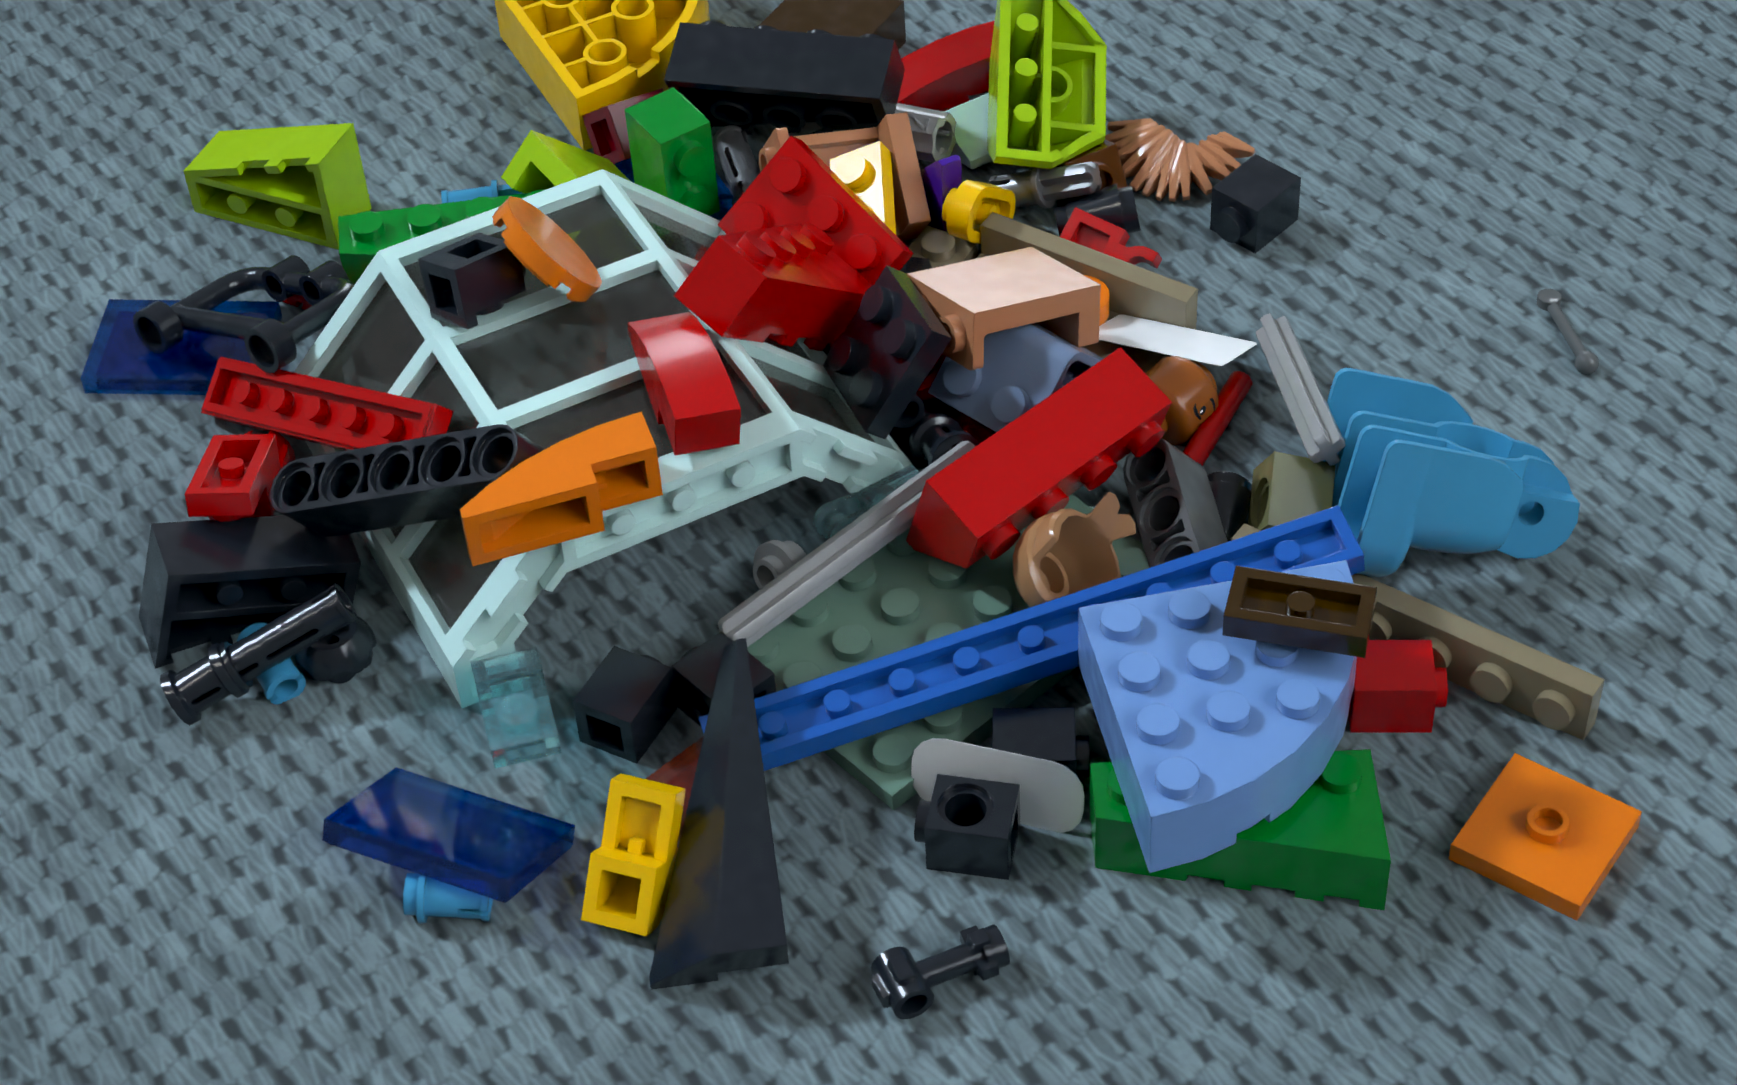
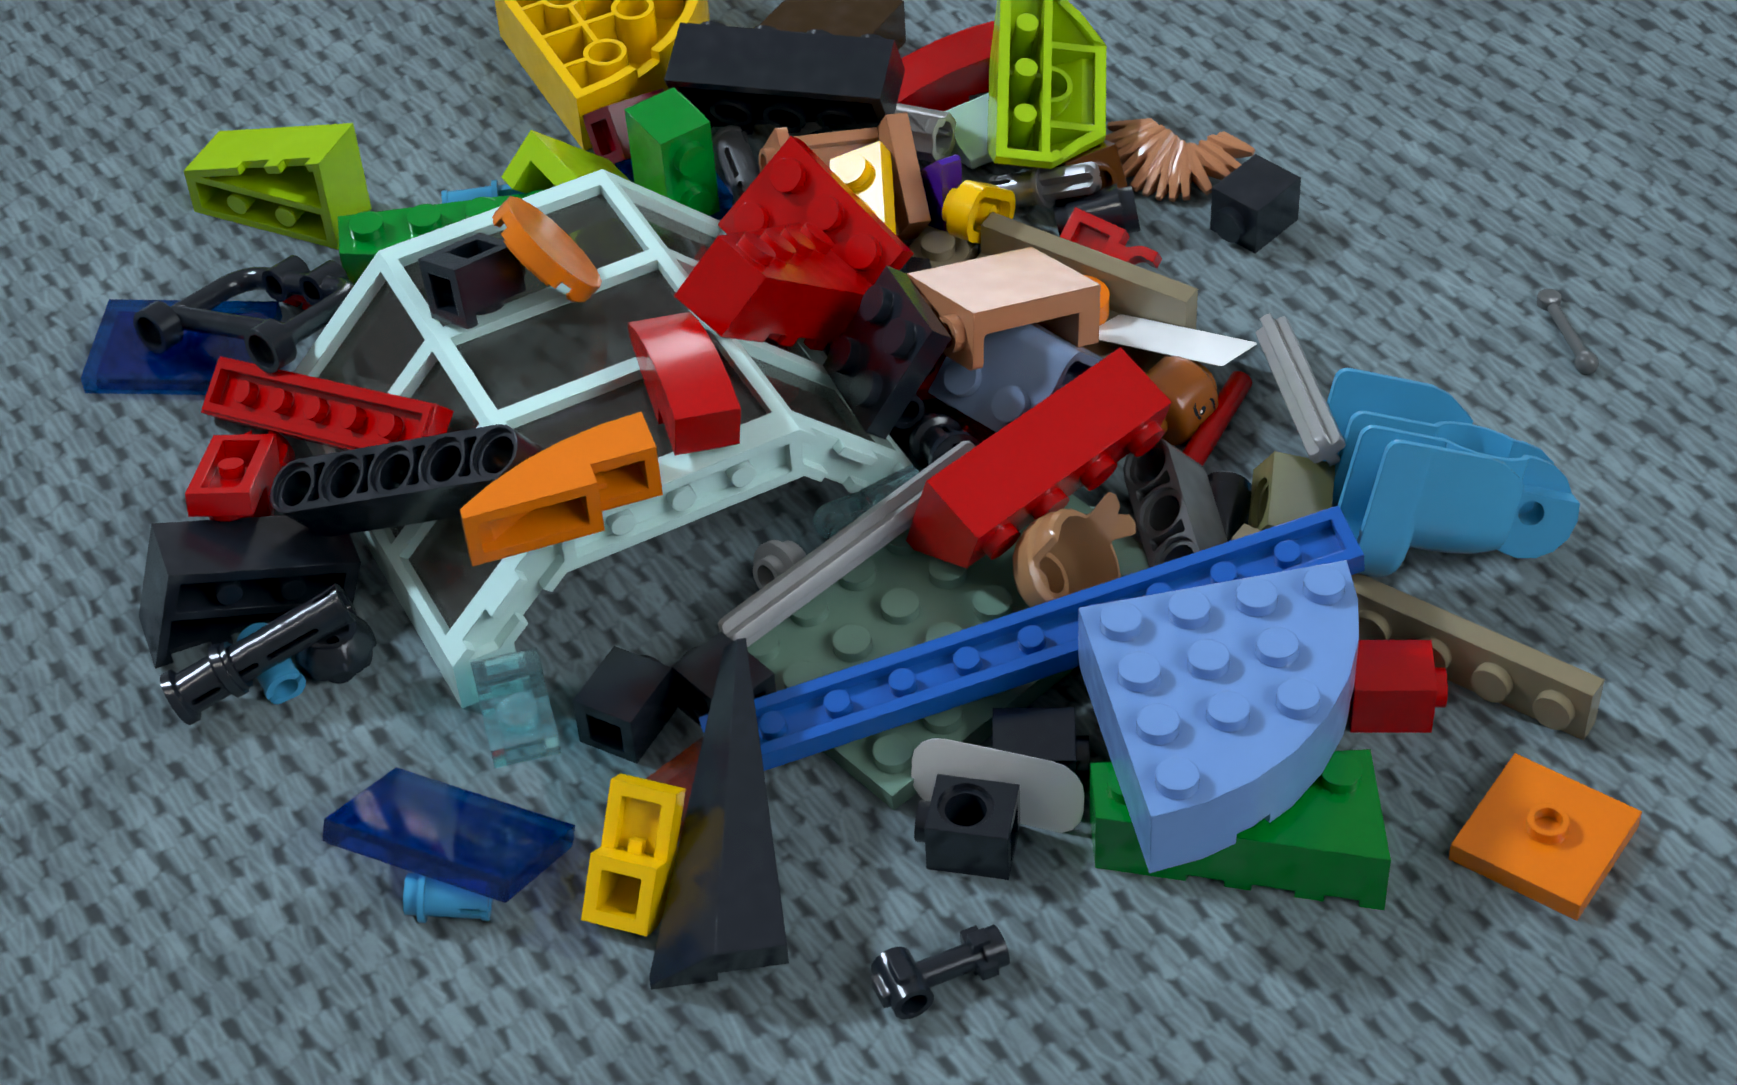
(1299, 611): dark brown plate -> none

